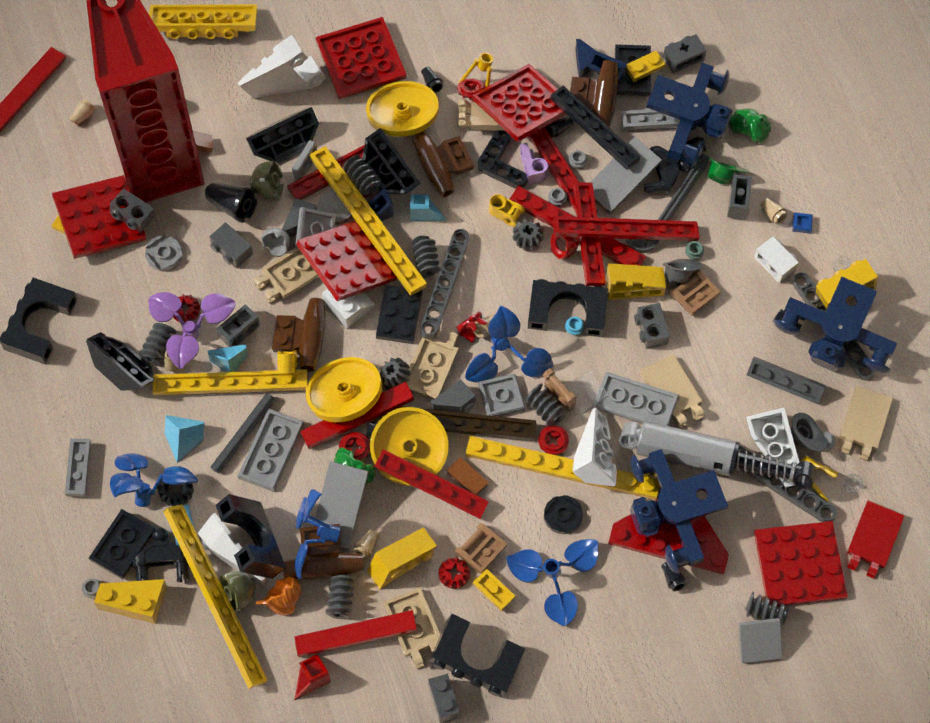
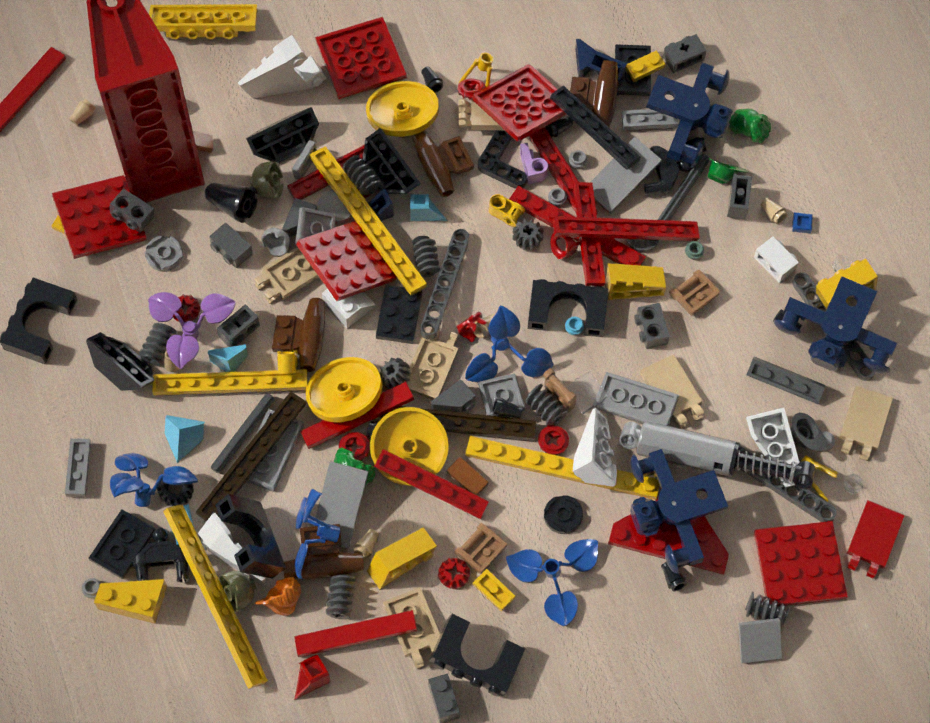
(253, 453): none -> dark brown plate
(504, 408): none -> black cone
(680, 270): dark grey piece -> none

